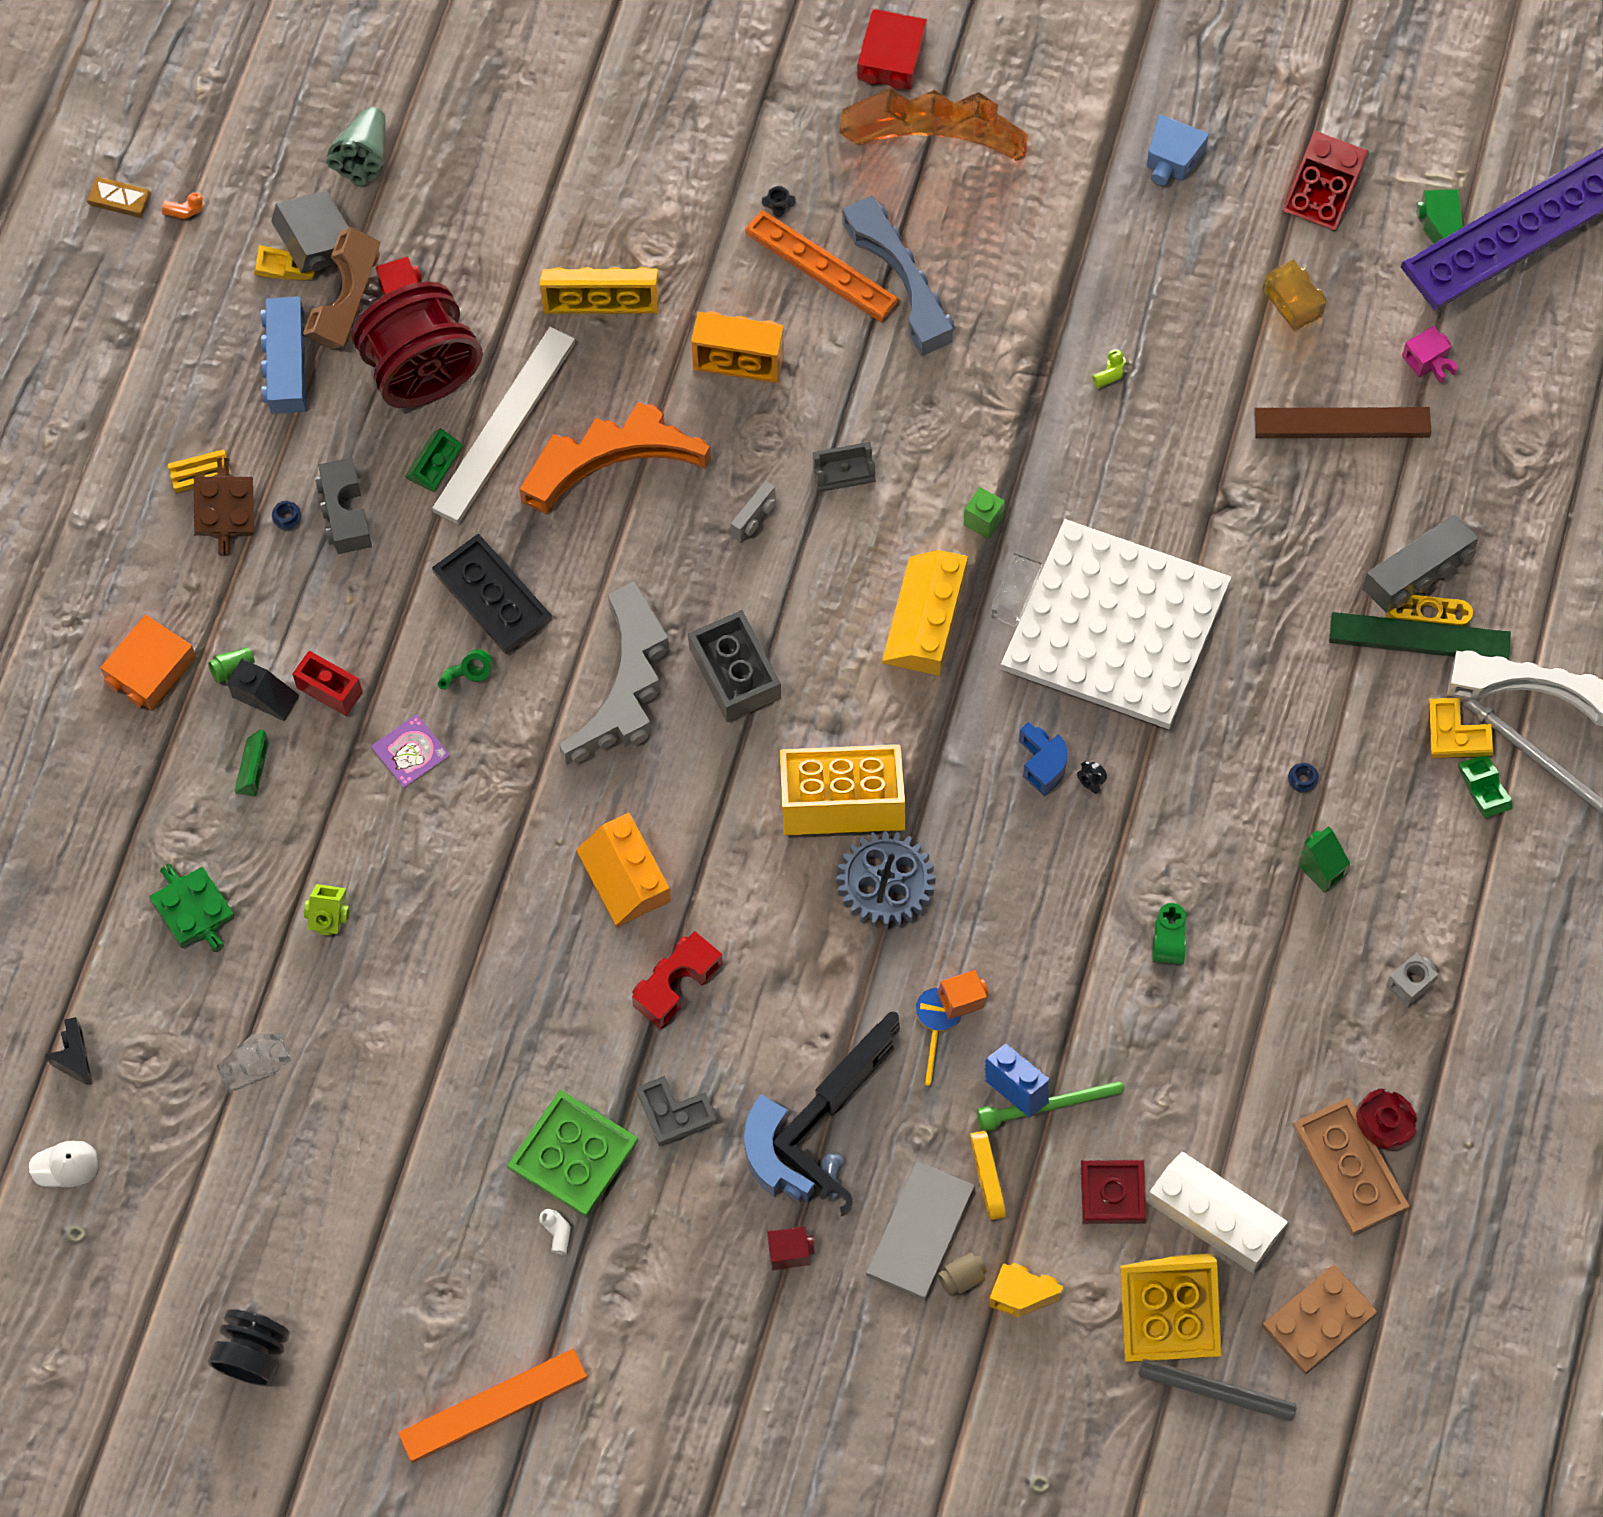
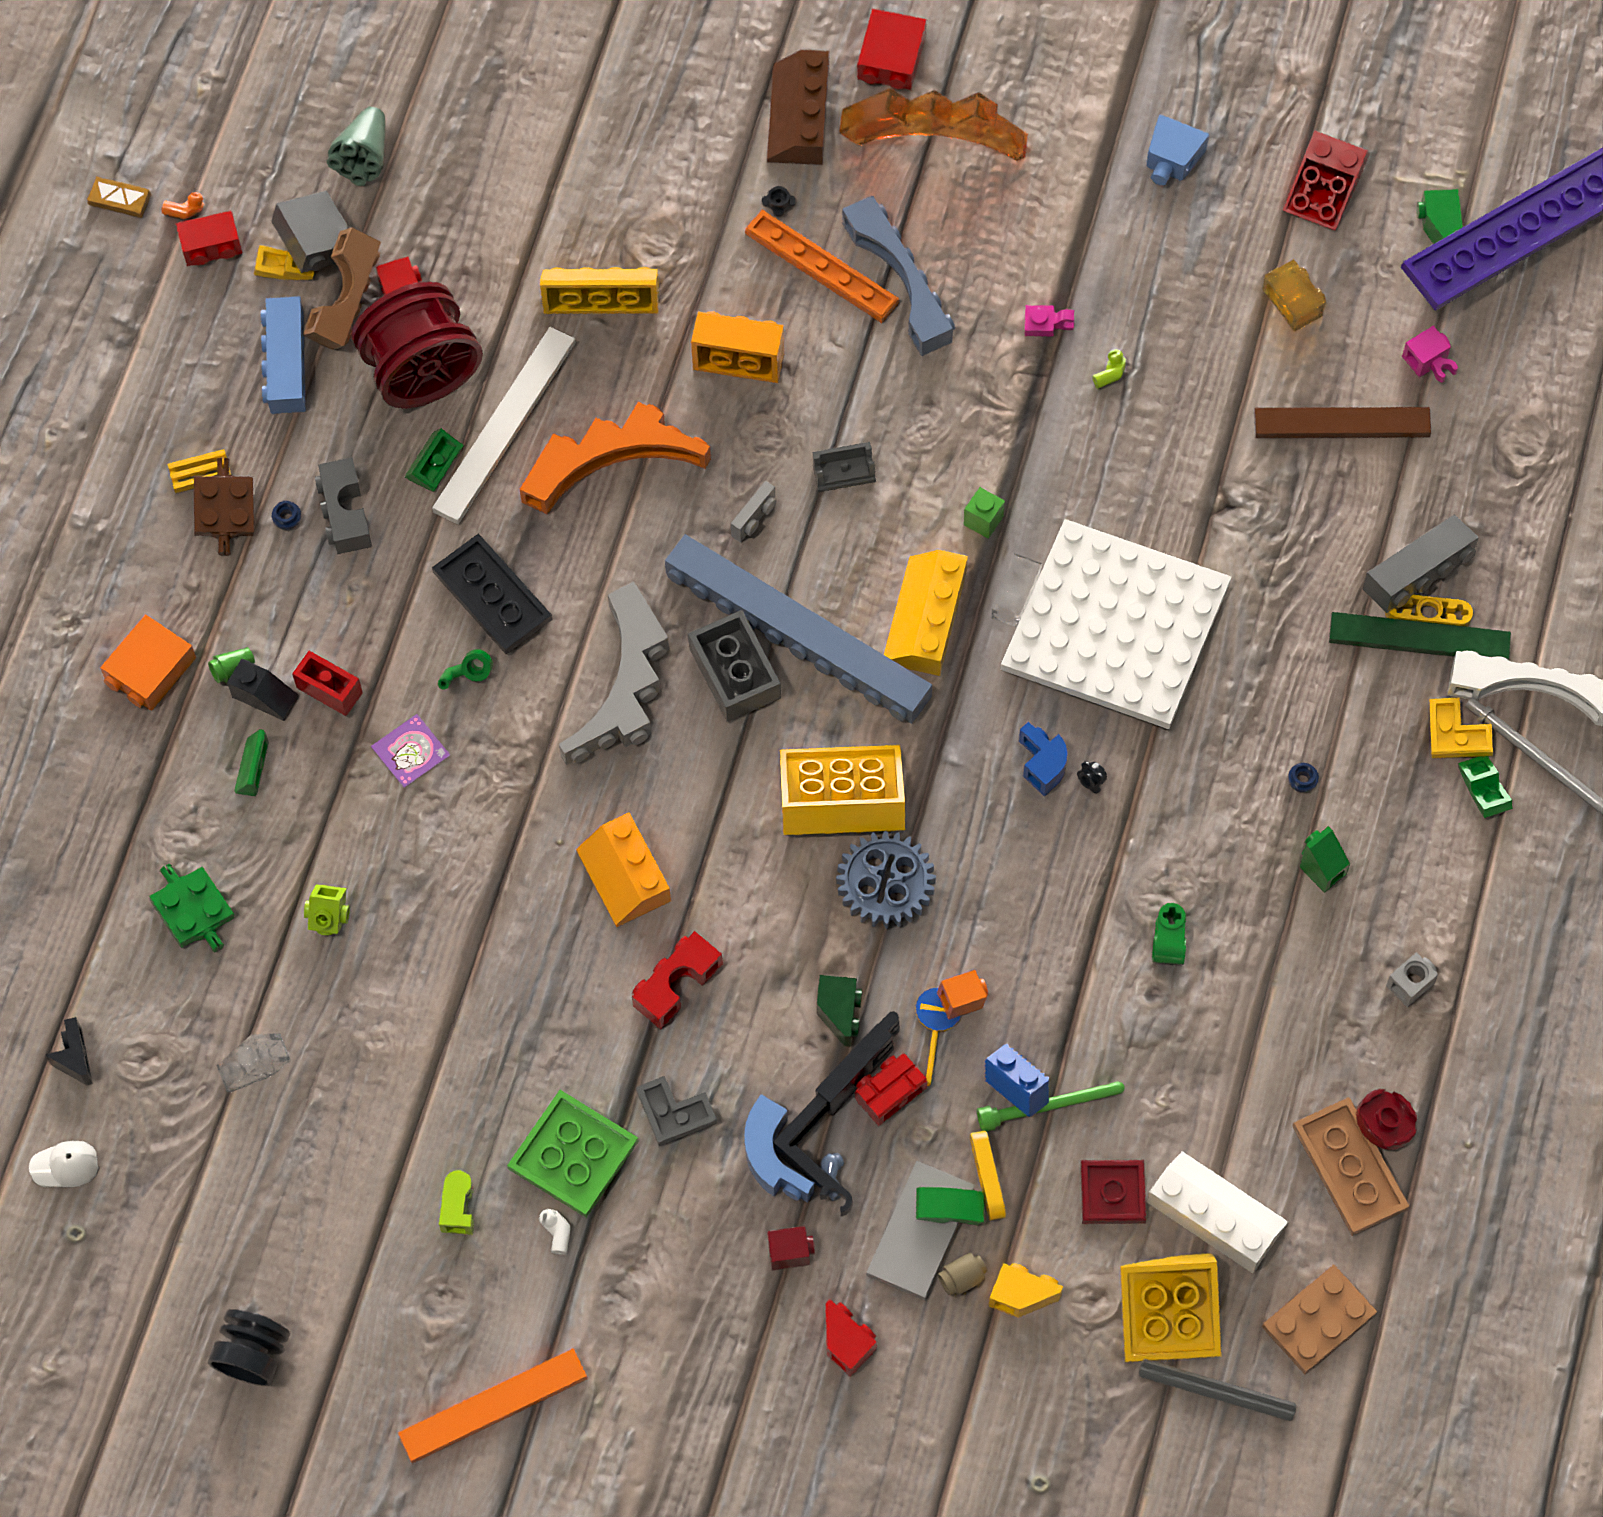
(209, 238): none -> red brick
(455, 1198): none -> lime leg
(798, 629): none -> sand blue brick
(799, 108): none -> reddish brown slope
(837, 1004): none -> dark green slope
(847, 1342): none -> red slope
(890, 1088): none -> red brick
(949, 1204): none -> green slope
(1042, 320): none -> dark pink plate

